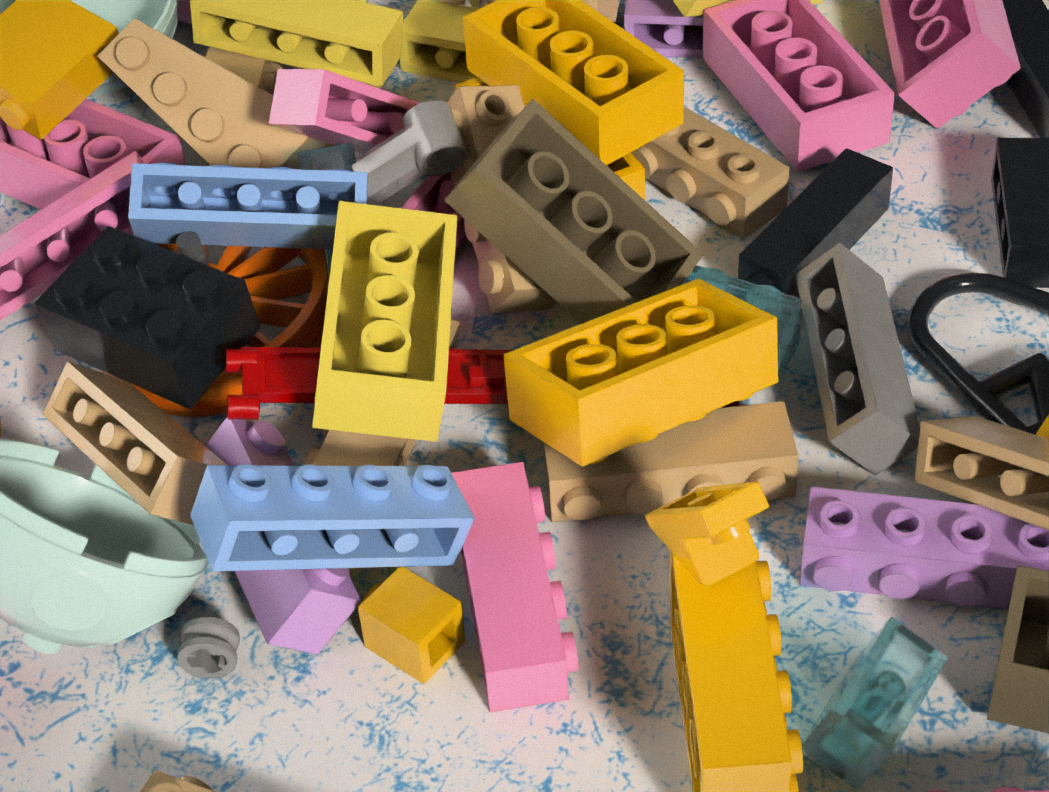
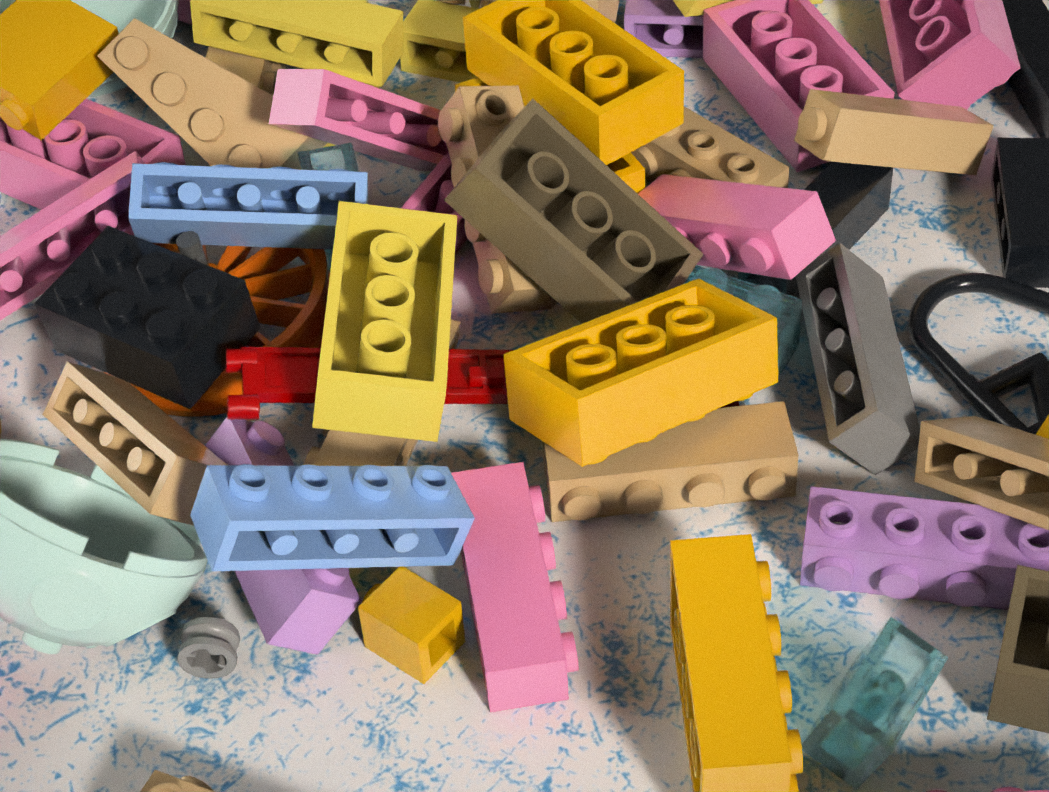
(425, 146): light grey piece -> none
(711, 529): yellow slope -> none
(744, 224): none -> bright pink brick
(892, 132): none -> tan brick

